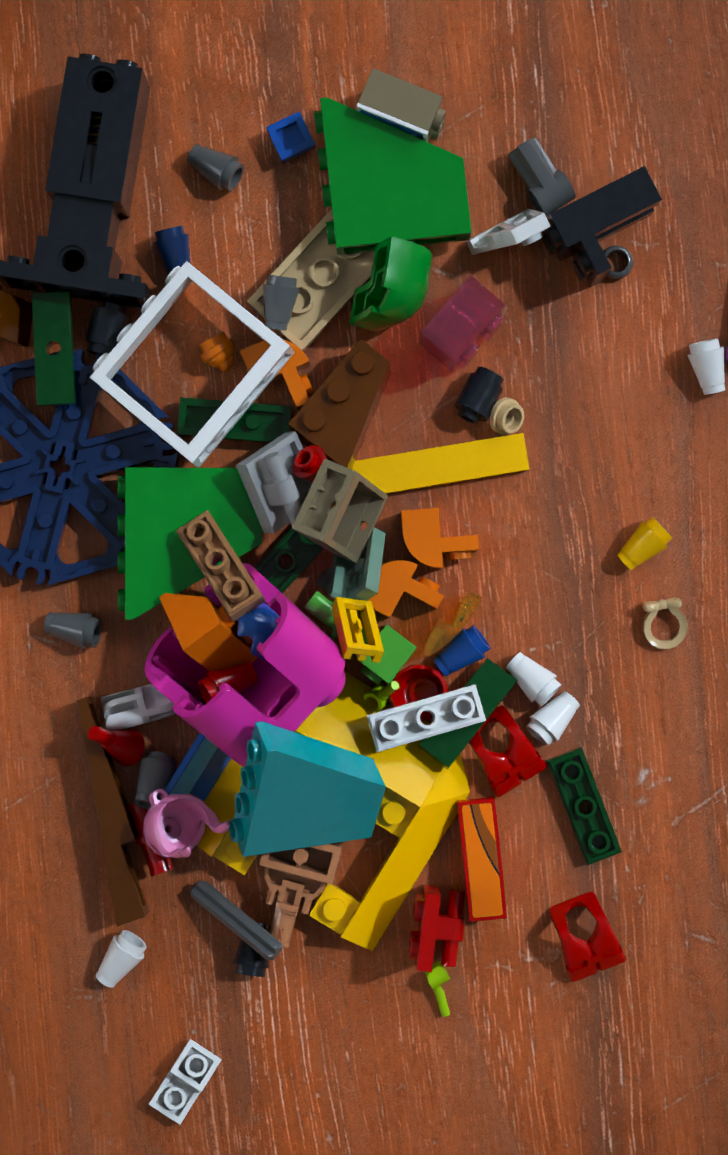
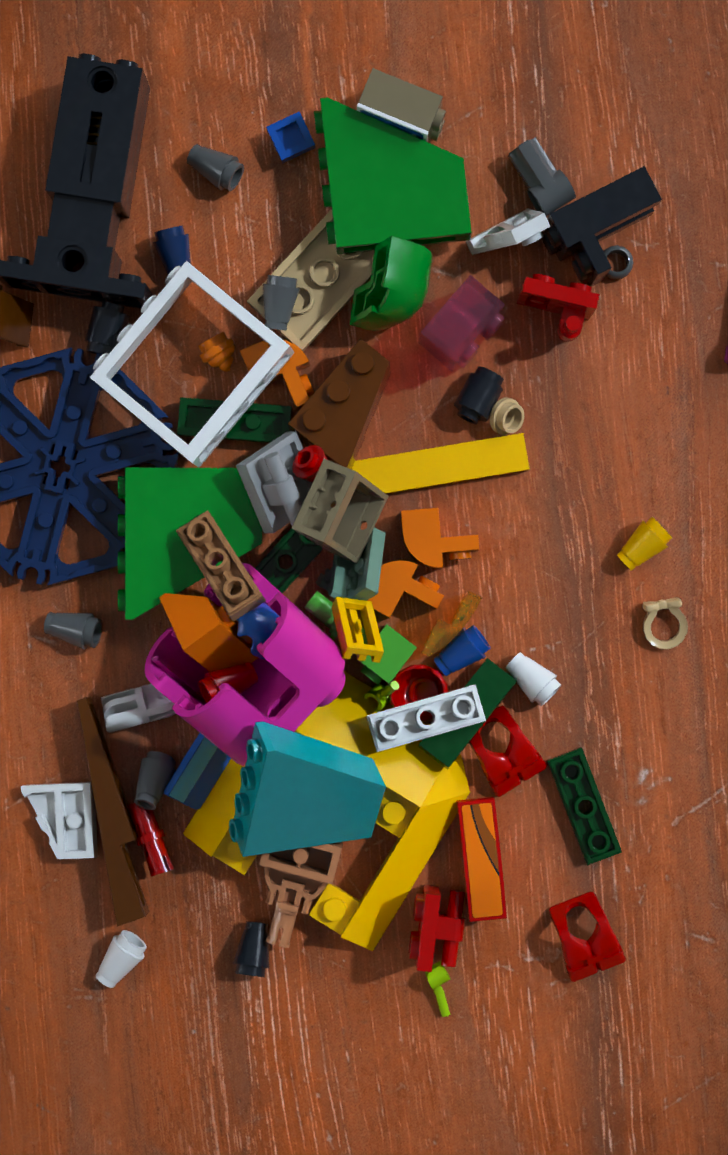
(53, 326): dark green tile -> none
(66, 816): none -> white wing
(122, 745): red cone -> none
(185, 1081): white slope -> none
(186, 822): bright pink hair -> none
(236, 920): dark grey axle -> none
(552, 719): white cone -> none
(572, 302): none -> red plate
(708, 365): white cone -> none

